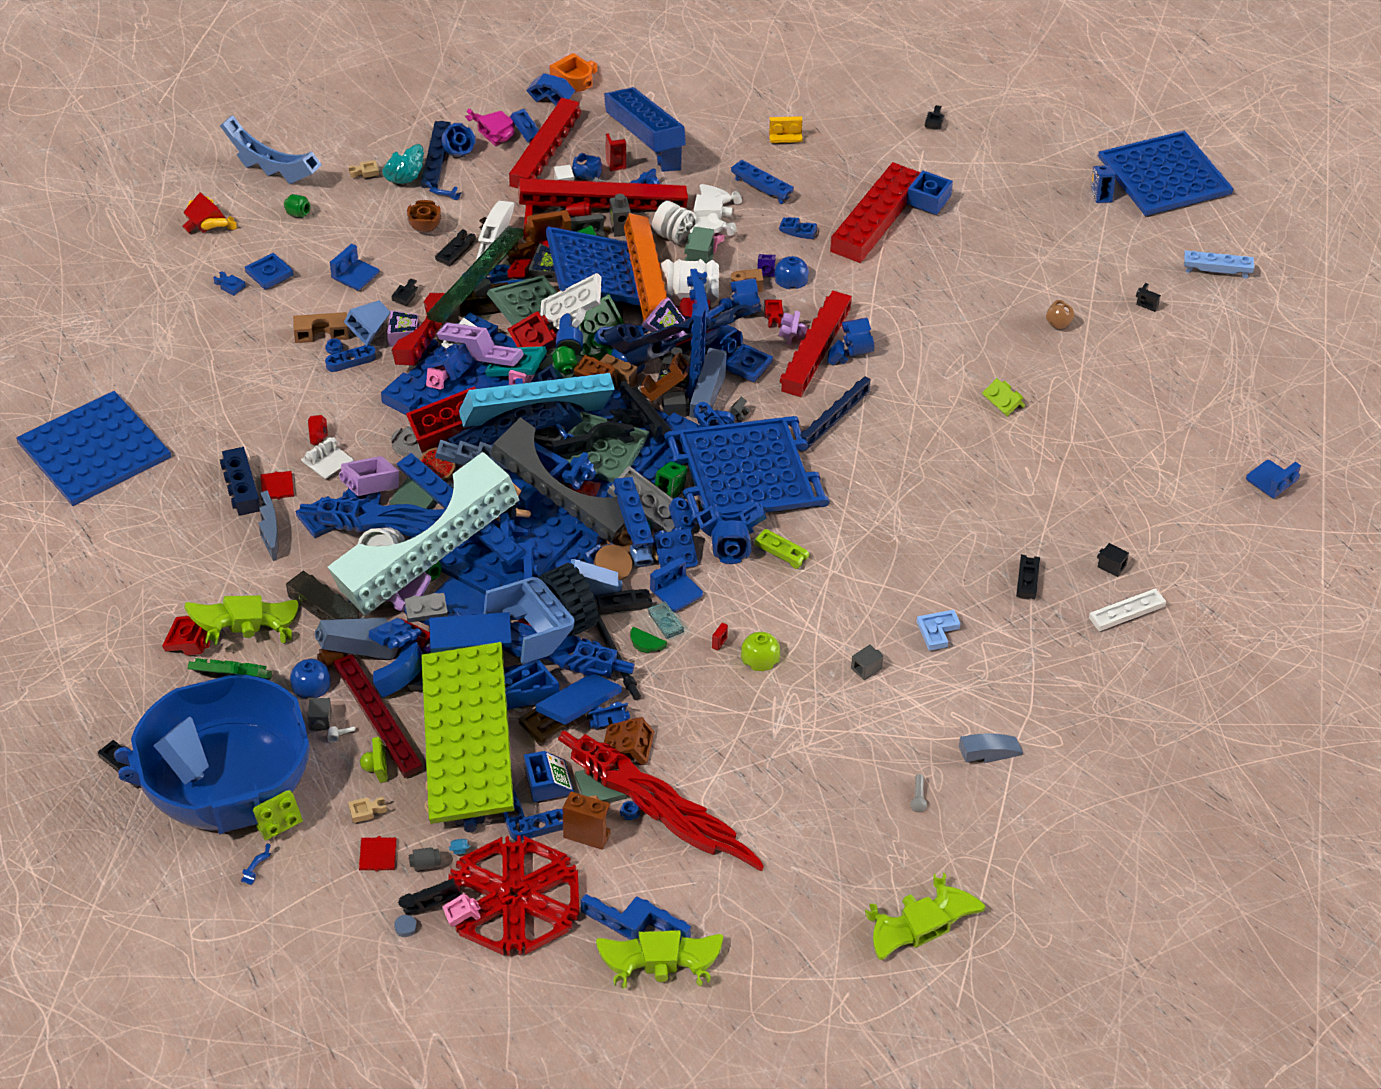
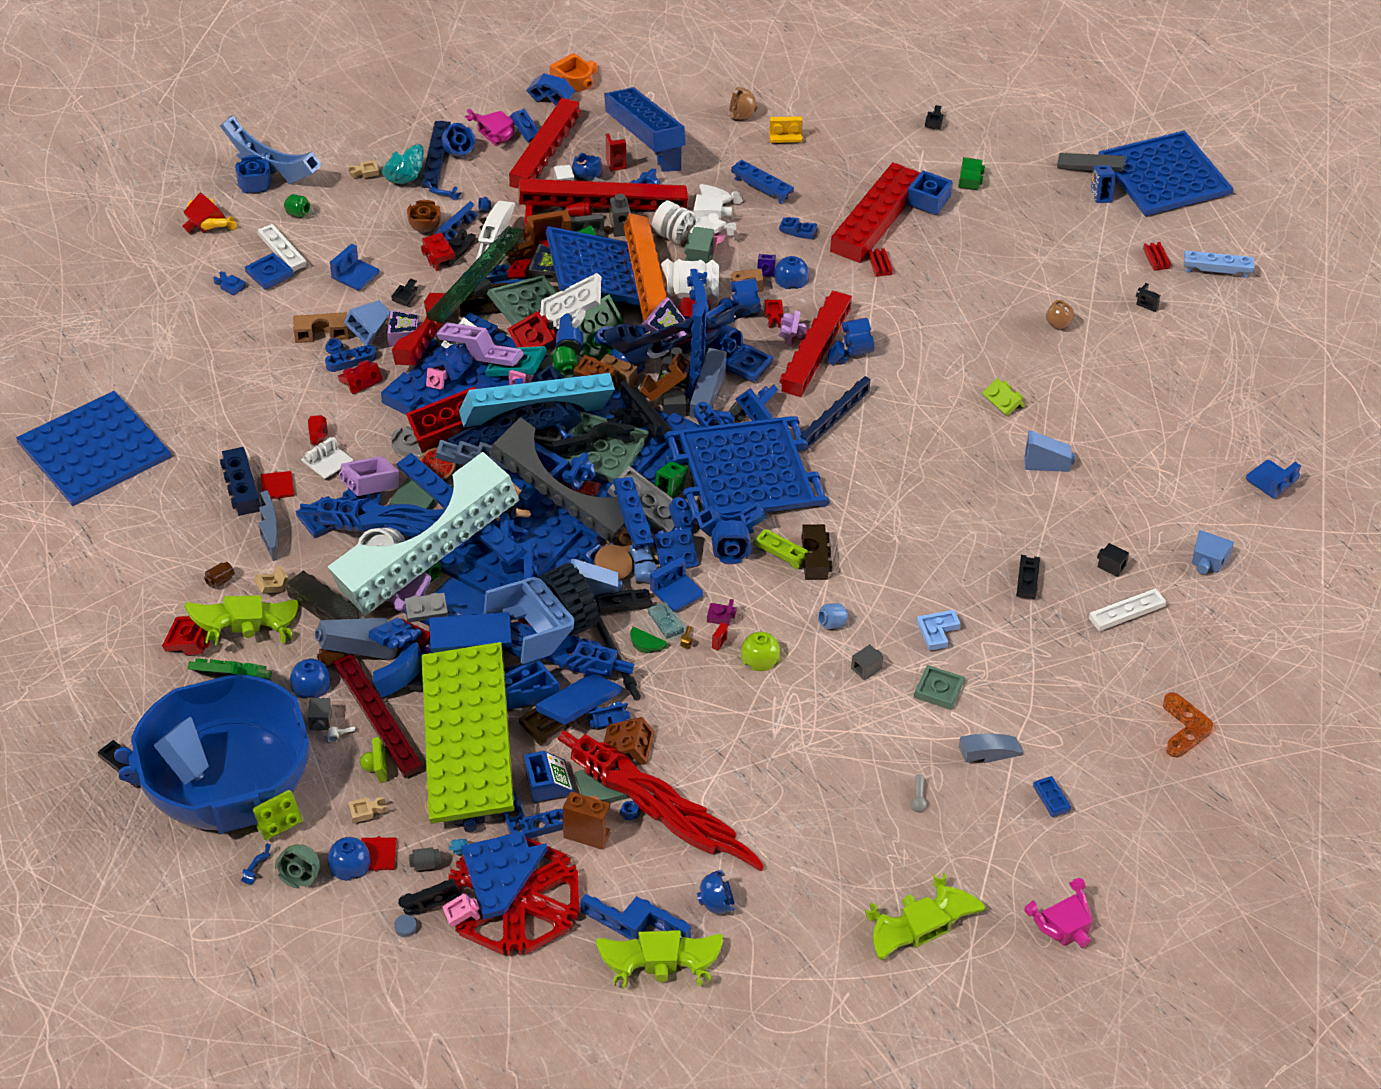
(219, 574): none -> reddish brown brick
(253, 174): none -> blue brick
(272, 582): none -> tan bracket
(282, 247): none -> white plate
(298, 865): none -> sand green cylinder
(348, 858): none -> blue cylinder
(361, 377): none -> red bracket
(436, 250): none -> red bracket
(455, 221): none -> blue plate
(484, 204): none -> blue plate
(500, 870): none -> blue wing
(643, 571): none -> medium blue piece
(686, 641): none -> pearl gold hand
(716, 893): none -> blue cylinder
(721, 613): none -> magenta bracket
(742, 104): none -> medium nougat cylinder
(754, 404): none -> blue bracket
(815, 540): none -> dark brown arch
(832, 616): none -> medium blue head
(877, 253): none -> red tile
(939, 687): none -> sand green tile
(970, 173): none -> green brick
(1047, 454): none -> medium blue slope
(1051, 796): none -> blue plate
(1066, 920): none -> dark pink torso
(1088, 161): none -> dark grey tile
(1160, 256): none -> red tile
(1192, 725): none -> clear orange beam
(1211, 552): none -> medium blue torso

